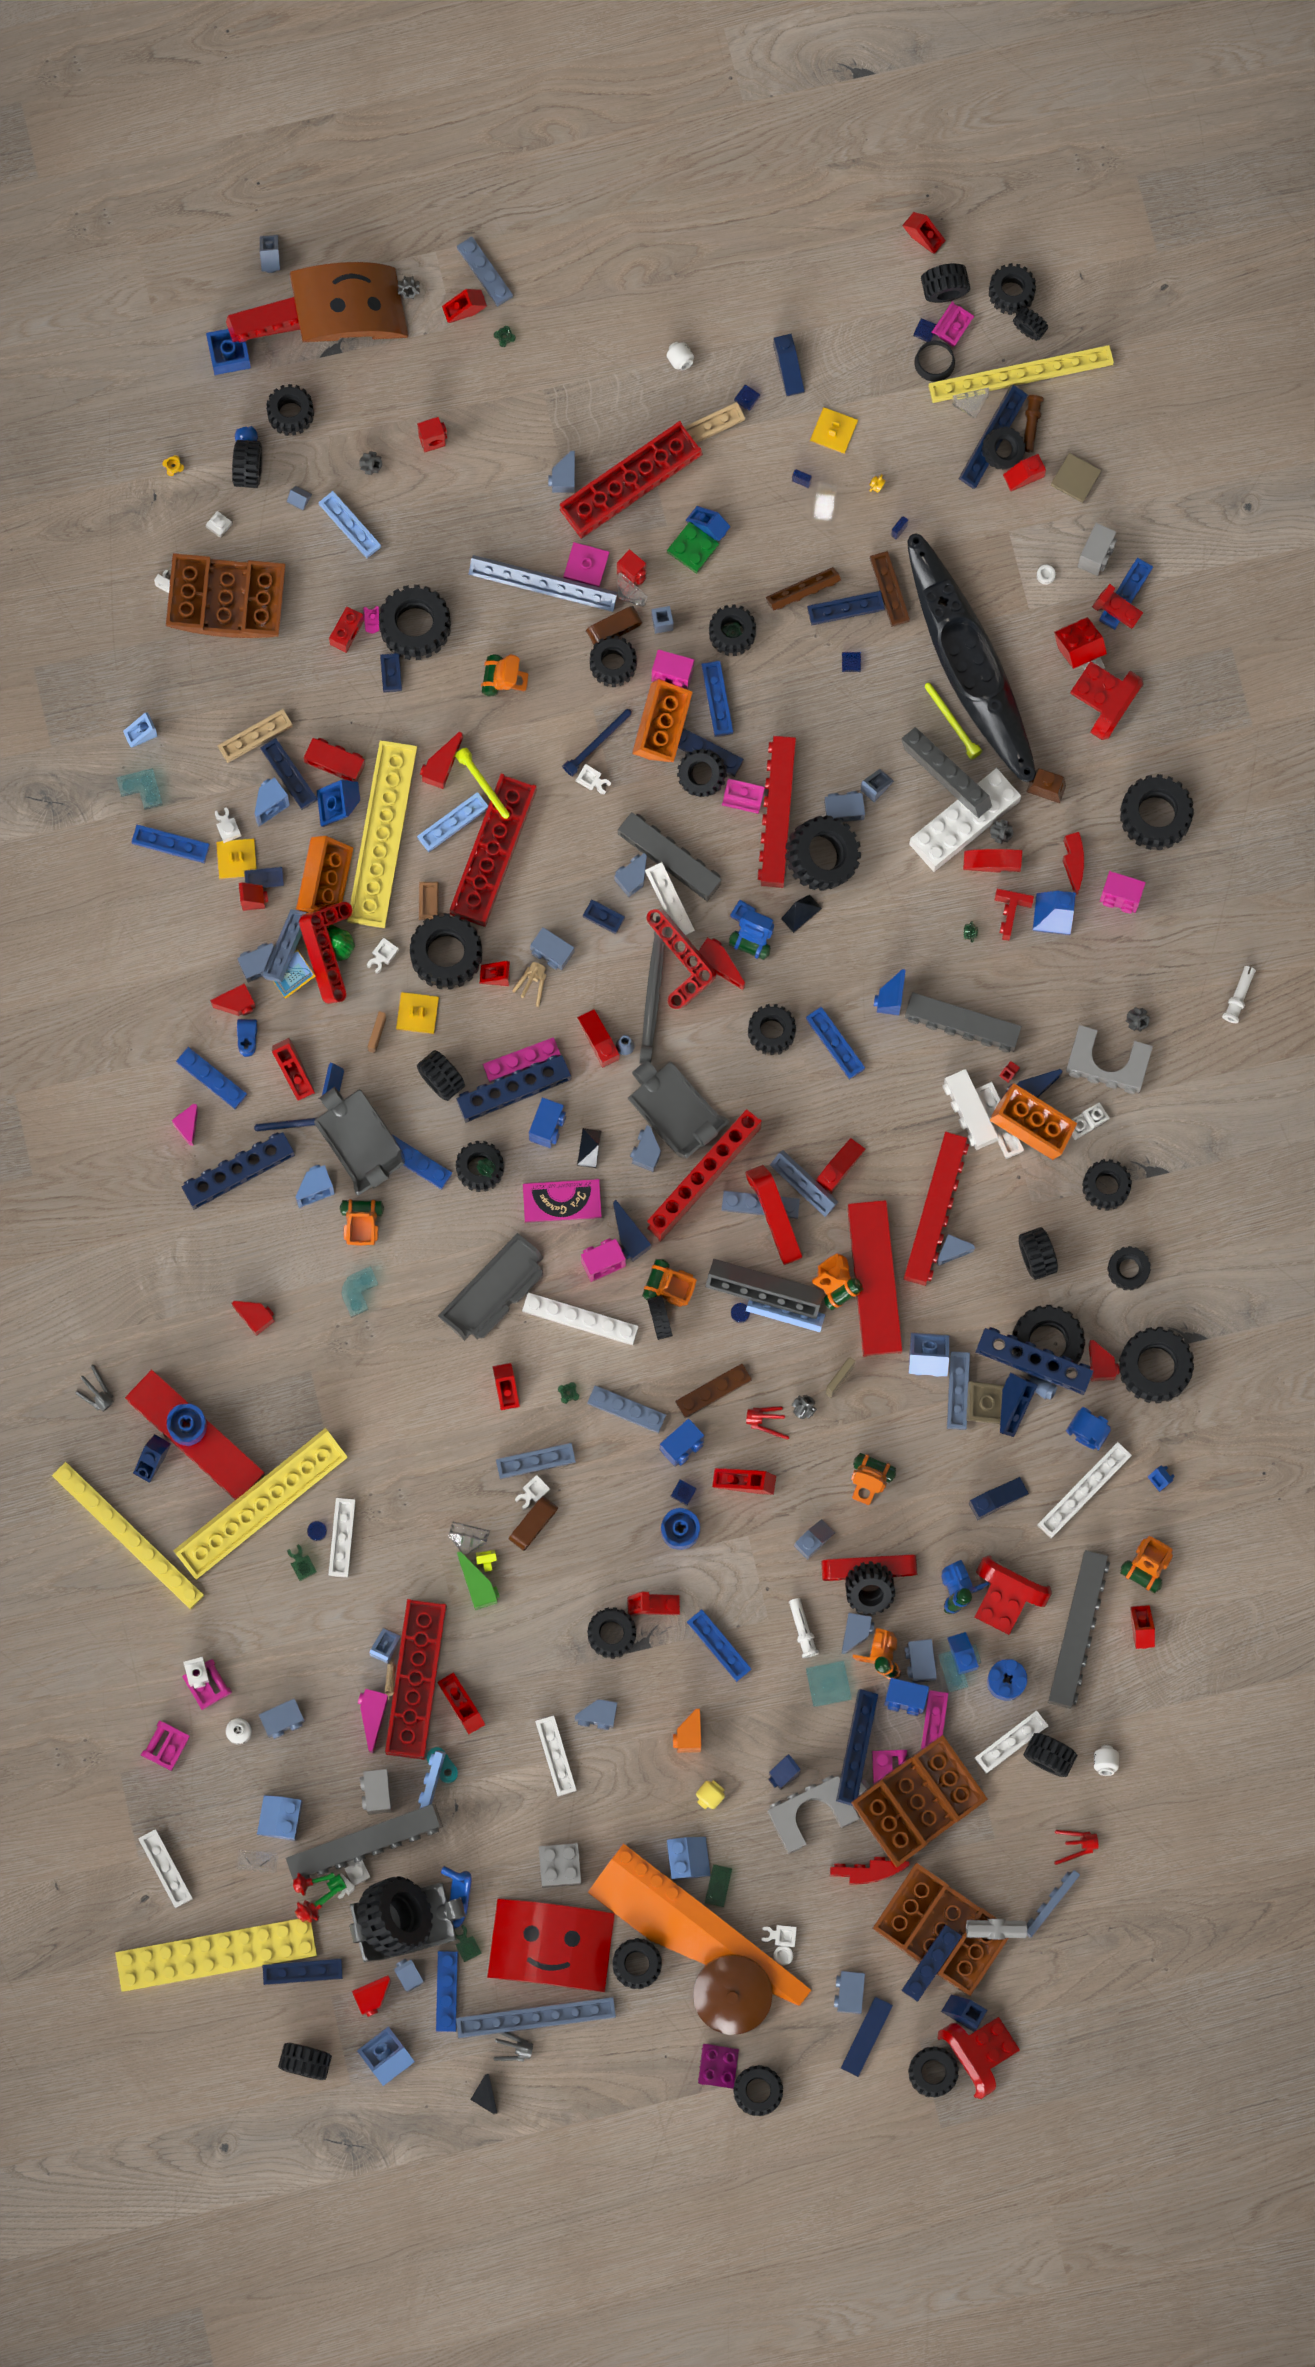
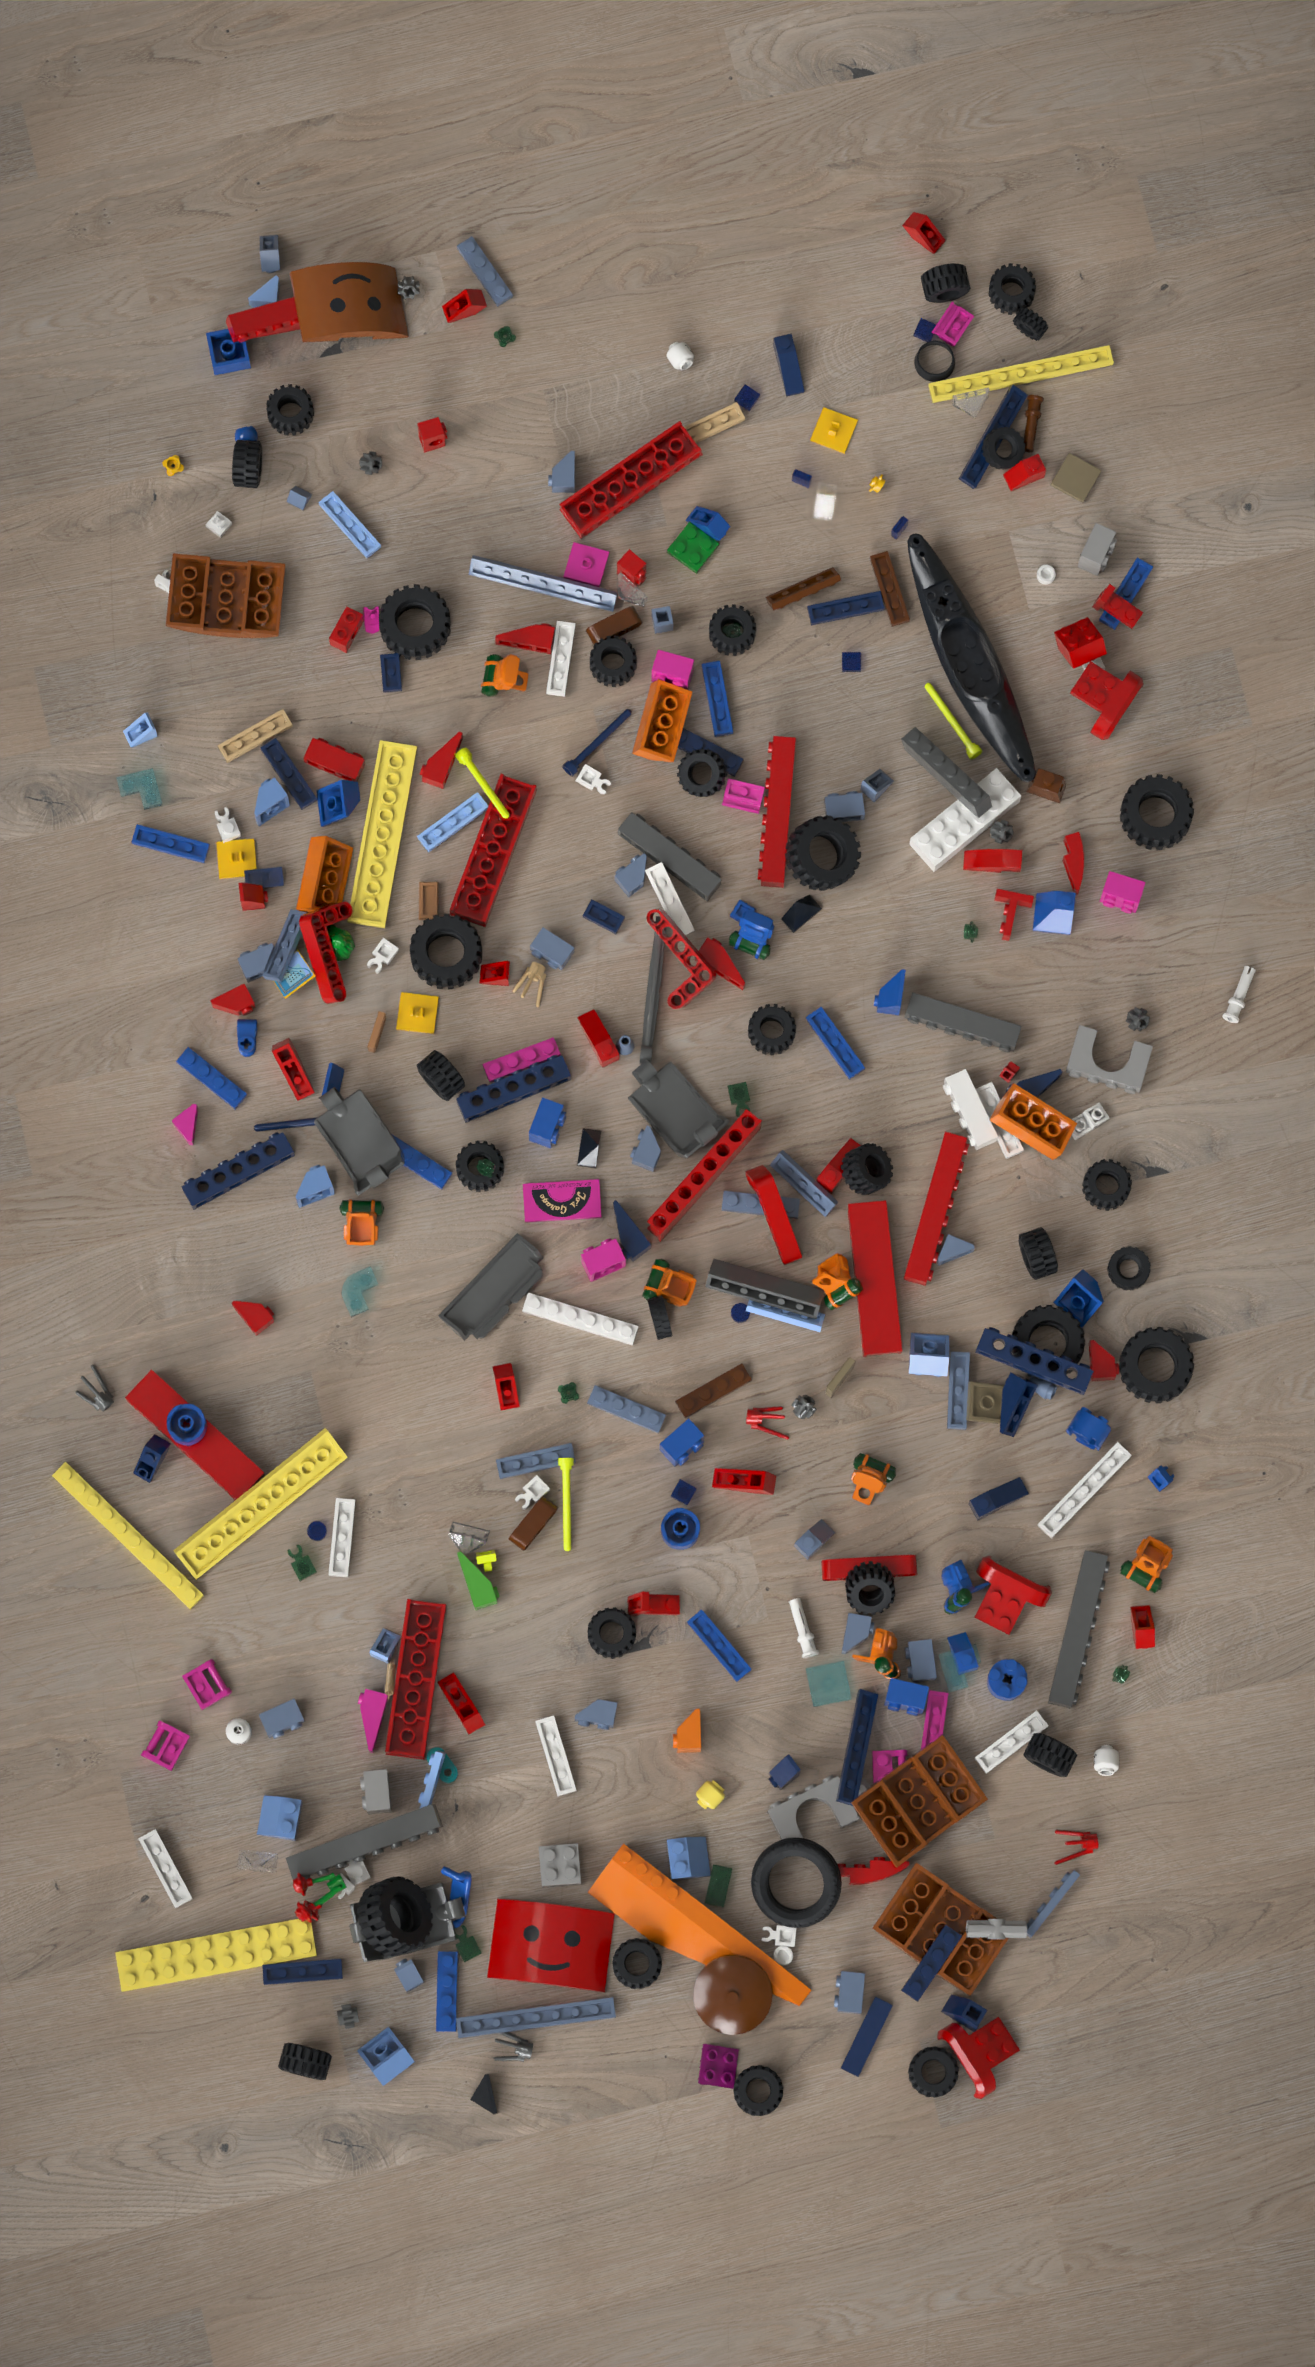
(196, 1664): white brick -> none
(266, 294): none -> light blue slope
(348, 2016): none -> dark grey gear
(372, 1995): red slope -> none
(531, 638): none -> red slope
(560, 658): none -> white plate
(566, 1465): none -> neon yellow piece
(739, 1095): none -> clear green plate
(775, 1910): none -> black tyre
(857, 1174): none -> black tyre
(1081, 1297): none -> blue slope
(1121, 1674): none -> clear green plate

